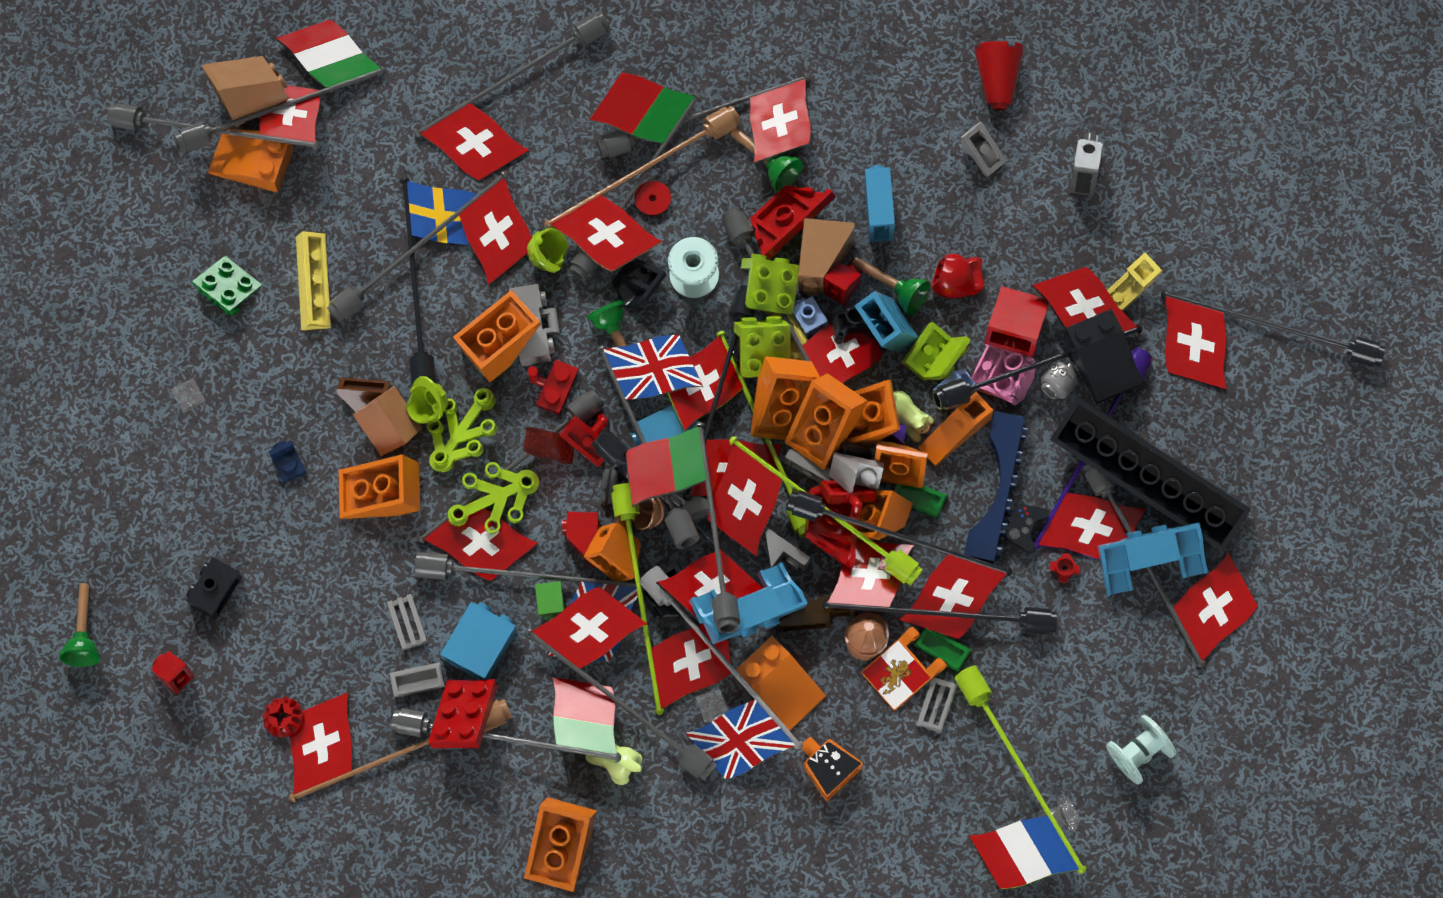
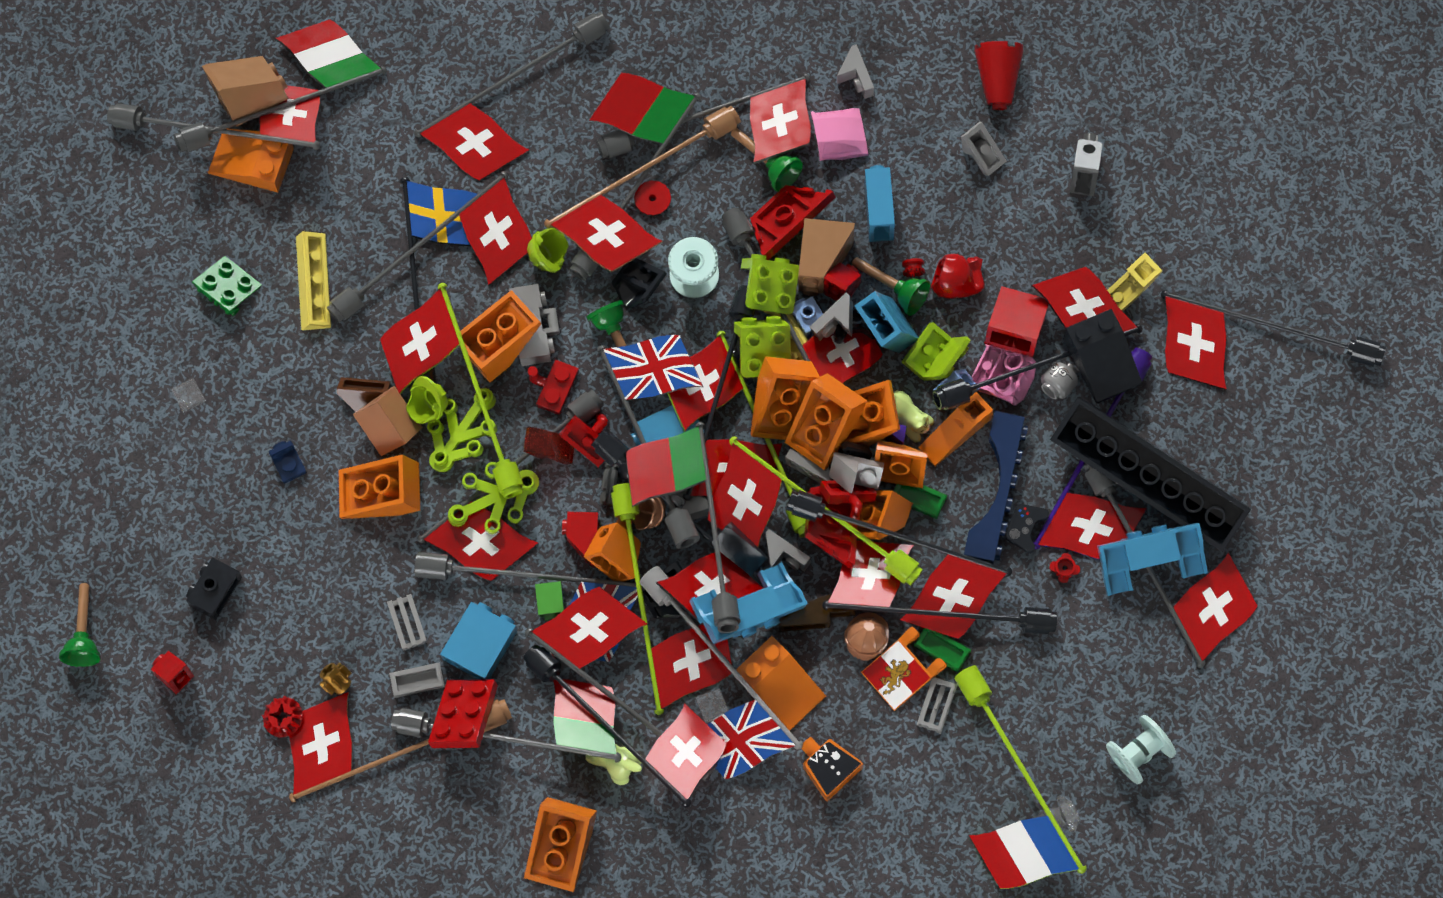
(335, 678): none -> pearl gold gear
(422, 343): none -> flag
(678, 756): none -> flag
(740, 549): none -> black slope
(839, 313): none -> light grey slope
(840, 134): none -> bright pink slope
(855, 68): none -> light grey slope
(912, 267): none -> red bush

